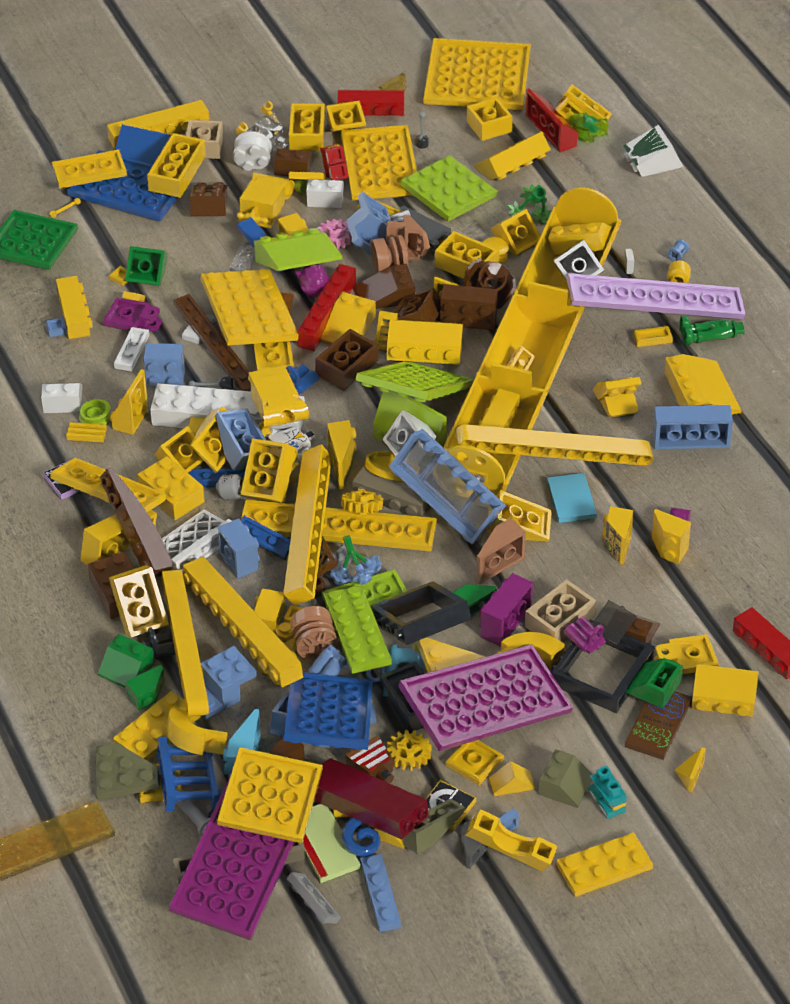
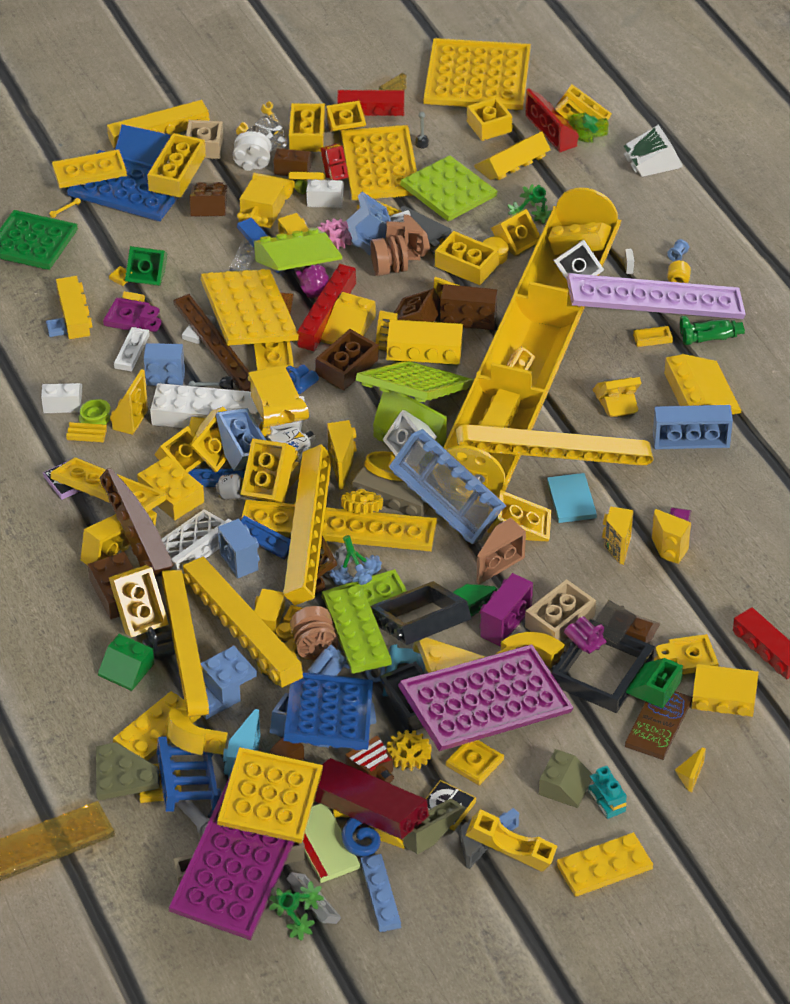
(146, 687): green slope -> none
(290, 902): none -> bright green plant
(387, 286): reddish brown slope -> none
(491, 273): reddish brown piece -> none
(511, 779): yellow slope -> none

